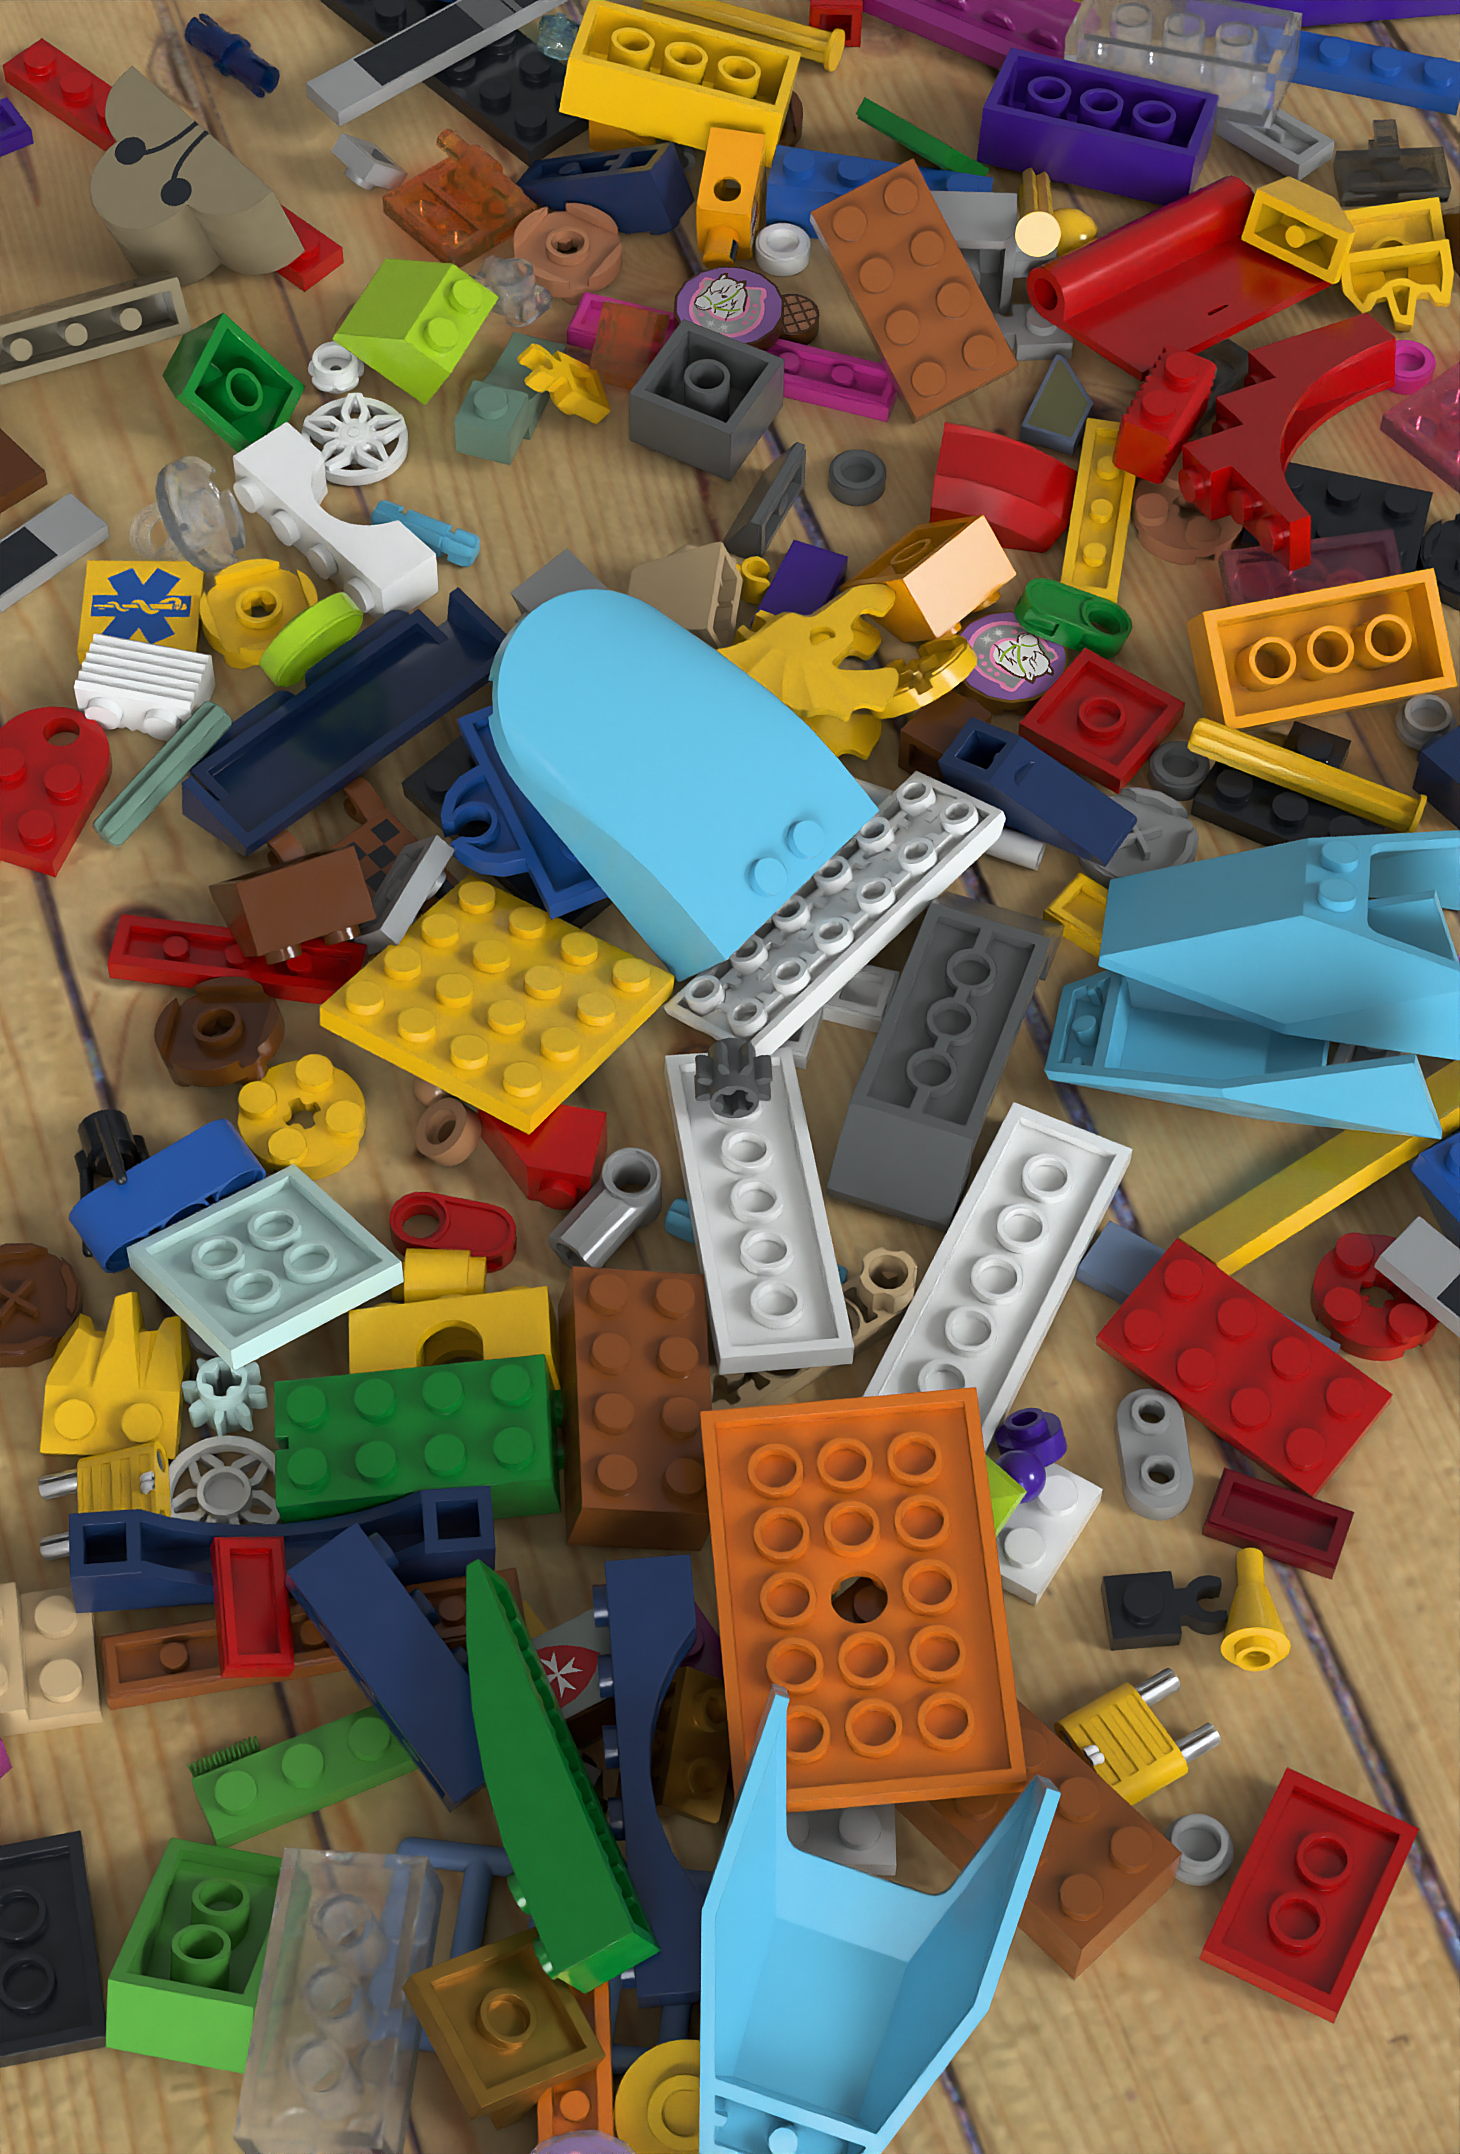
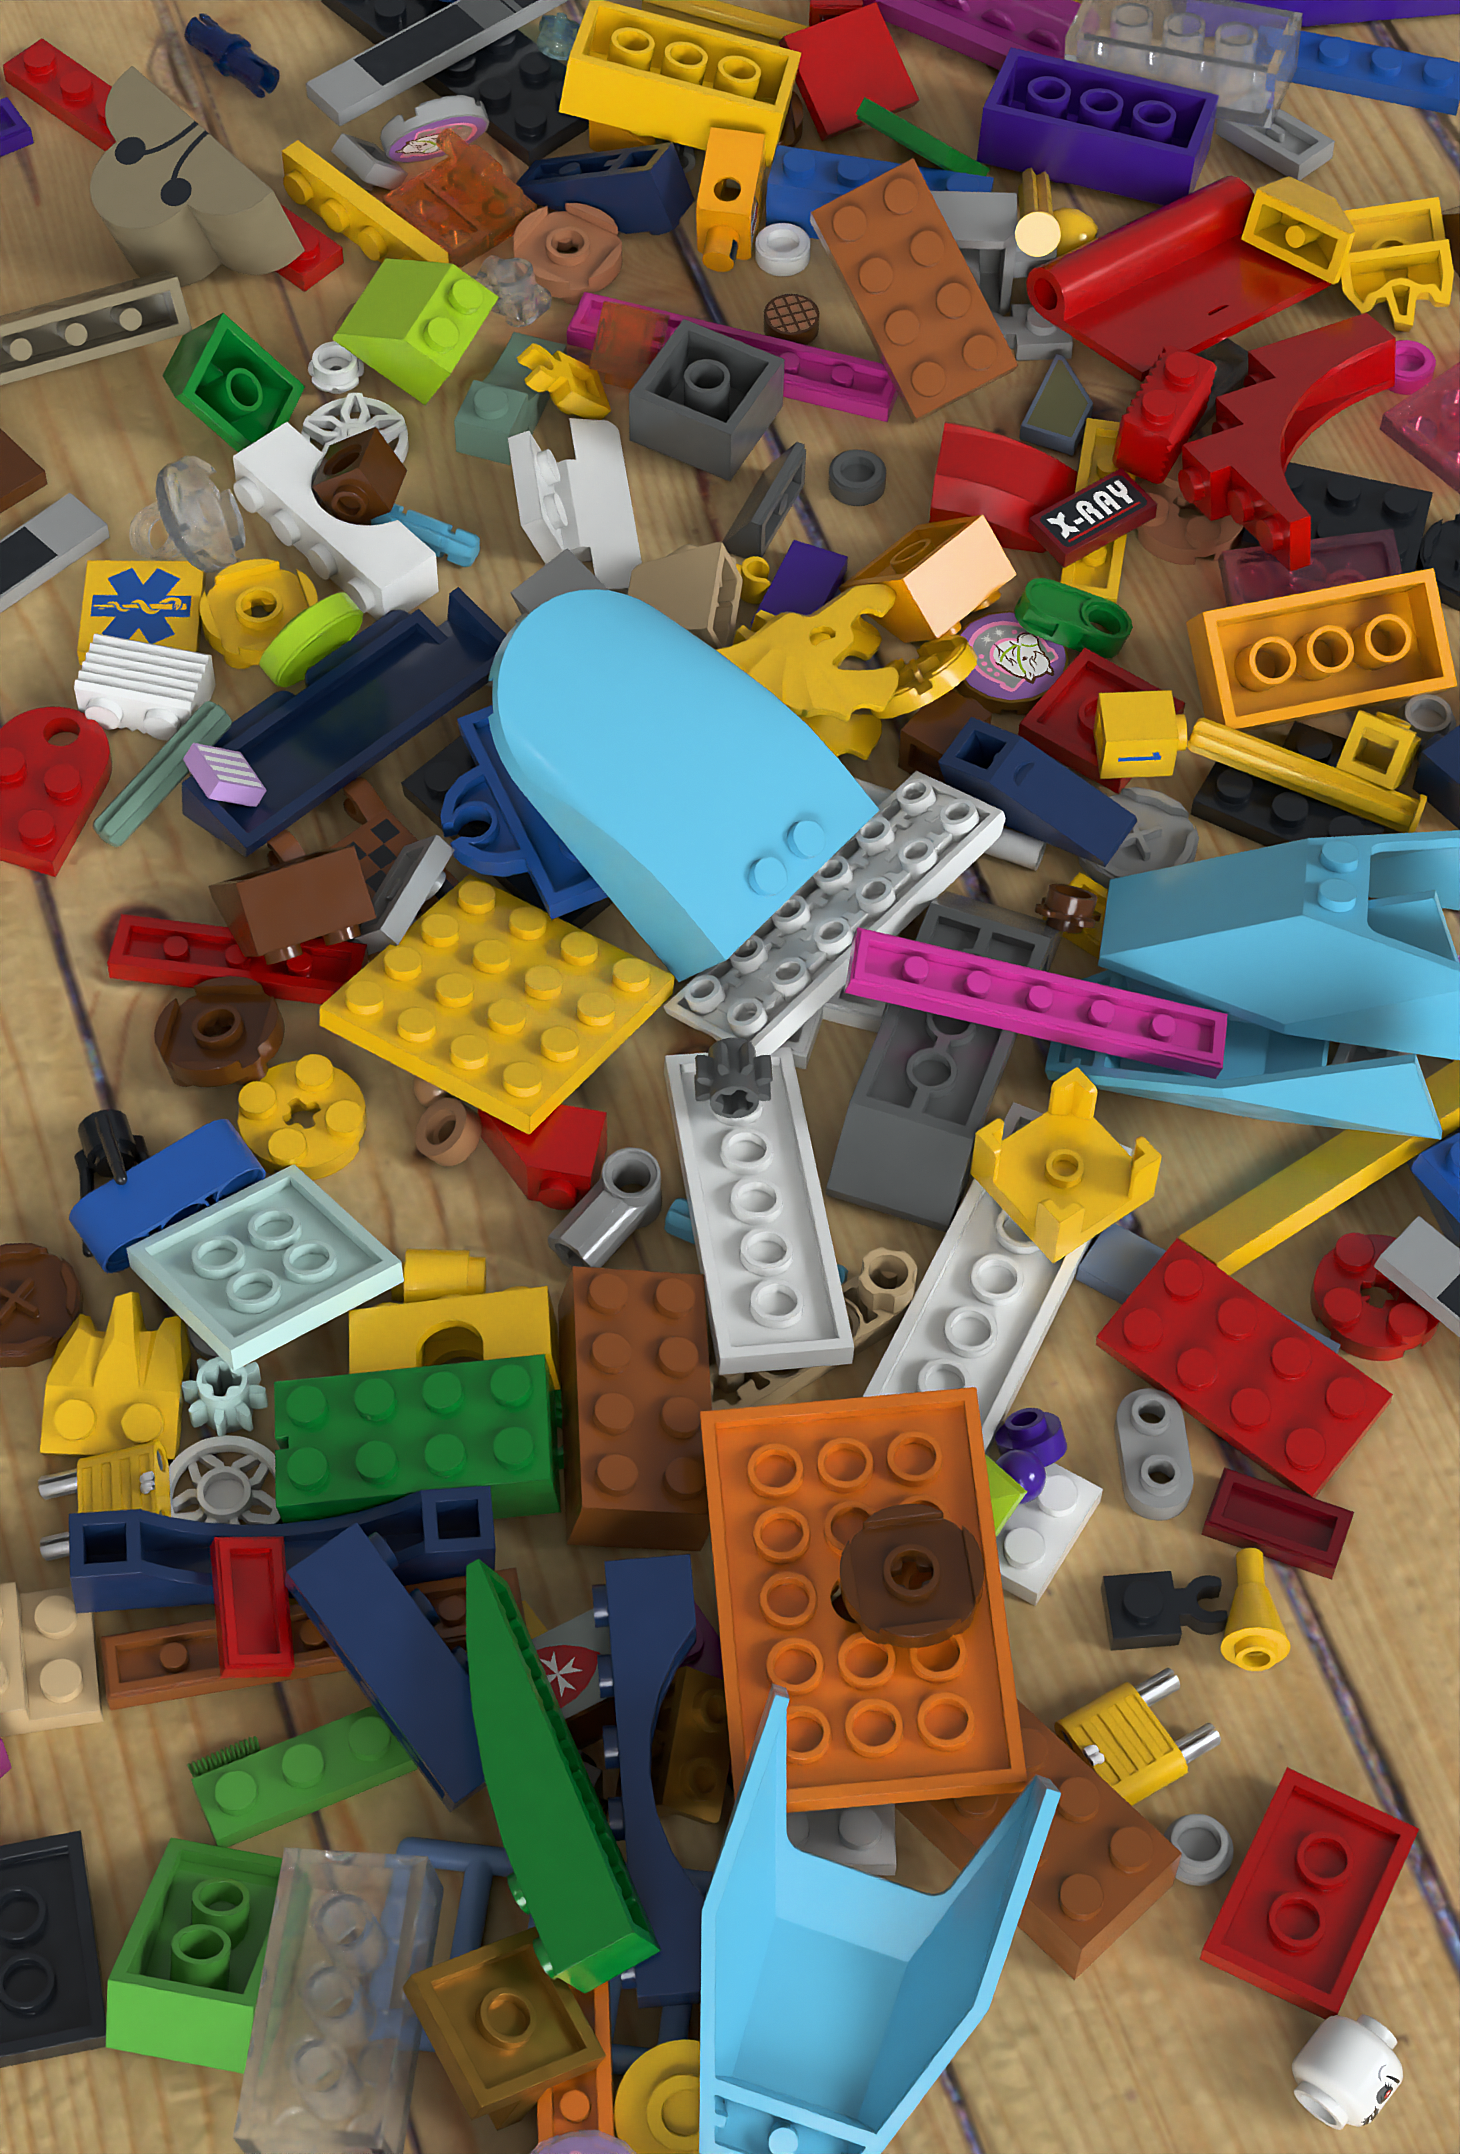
(224, 775): none -> lavender tile
(353, 210): none -> yellow plate
(360, 477): none -> reddish brown brick
(417, 136): none -> tile
(462, 1226): red piece -> none
(579, 501): none -> white plate
(733, 304): tile -> none
(845, 63): none -> red tile
(901, 1615): none -> reddish brown plate
(1036, 1003): none -> dark pink tile
(1064, 1171): none -> yellow panel
(1069, 908): none -> reddish brown plate
(1092, 517): none -> tile
(1138, 734): none -> yellow brick
(1177, 770): dark grey tile -> none
(1347, 2071): none -> white head
(1380, 749): none -> yellow brick
(1390, 173): clear smoke plate -> none

